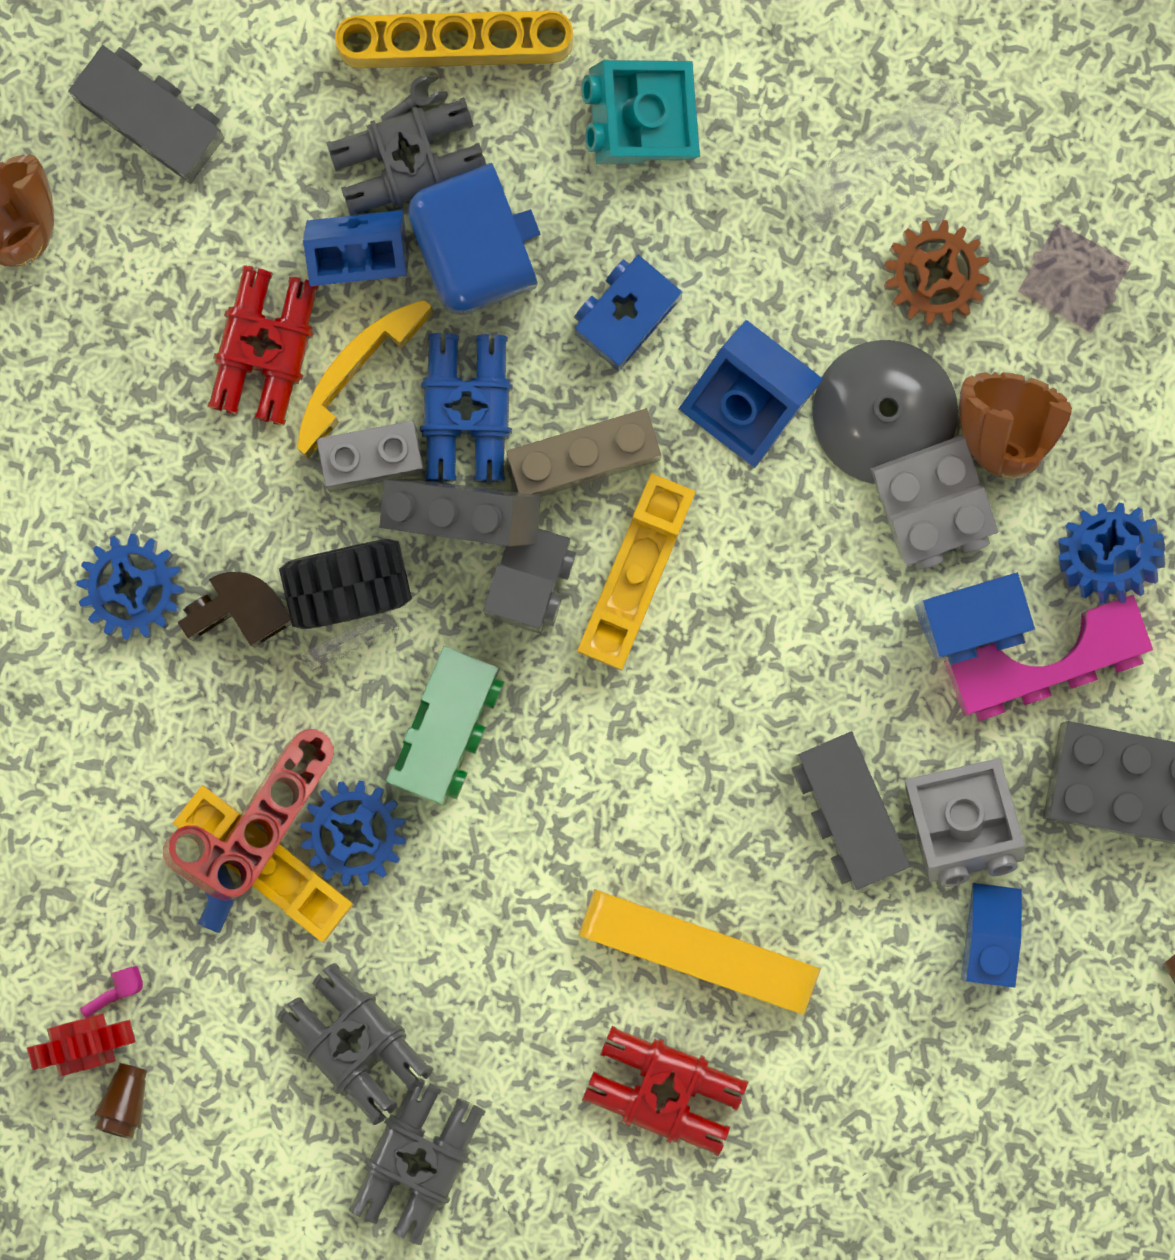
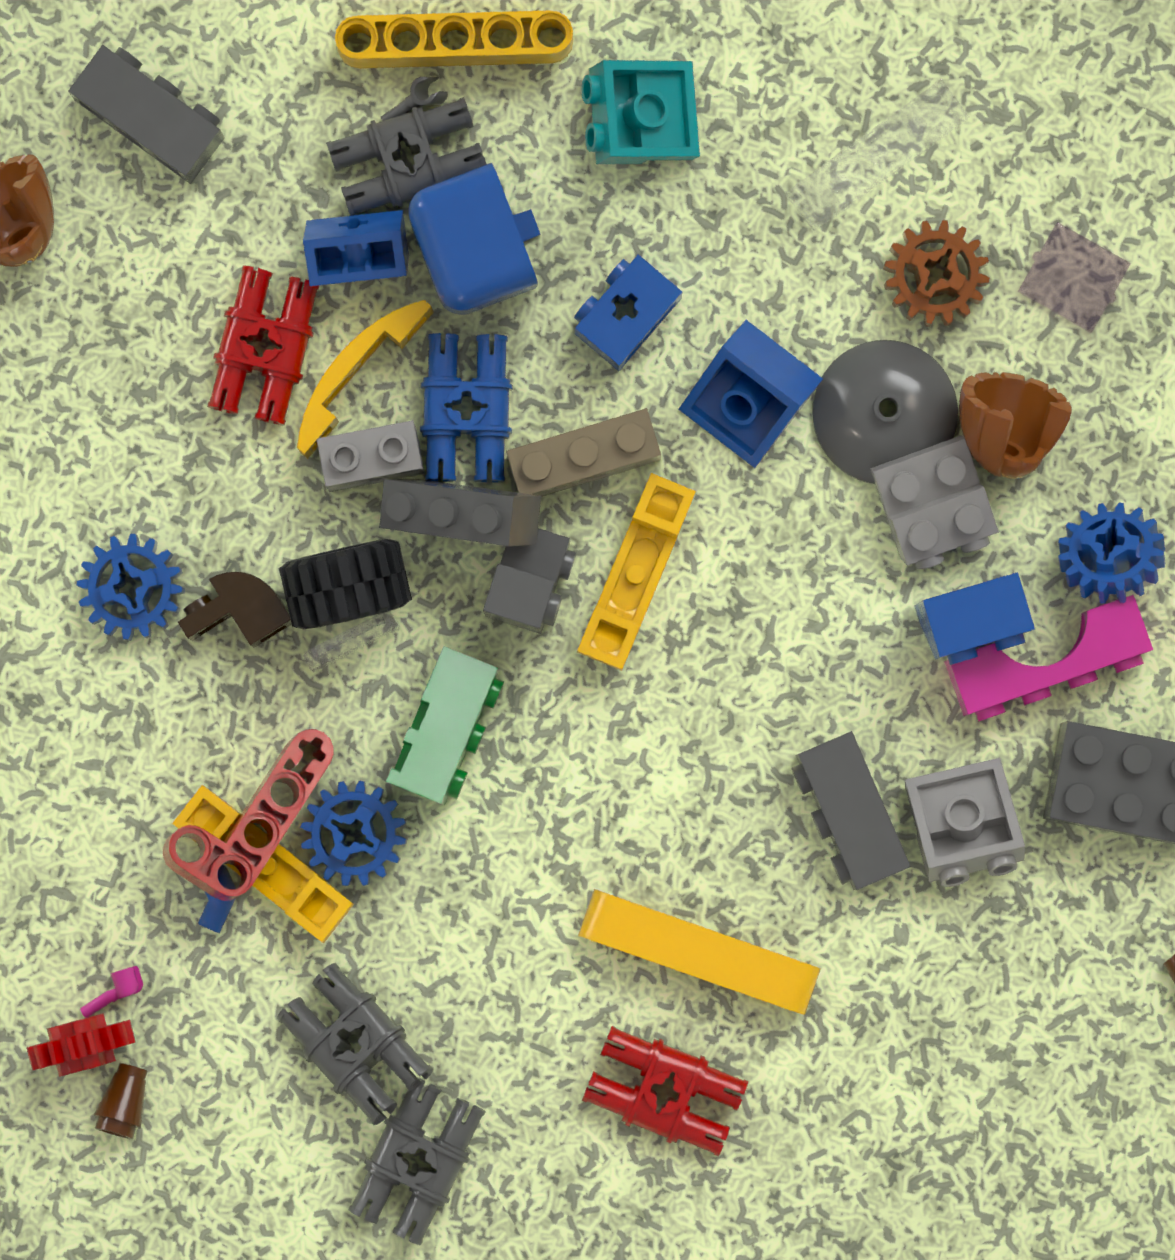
(993, 935): blue slope -> none

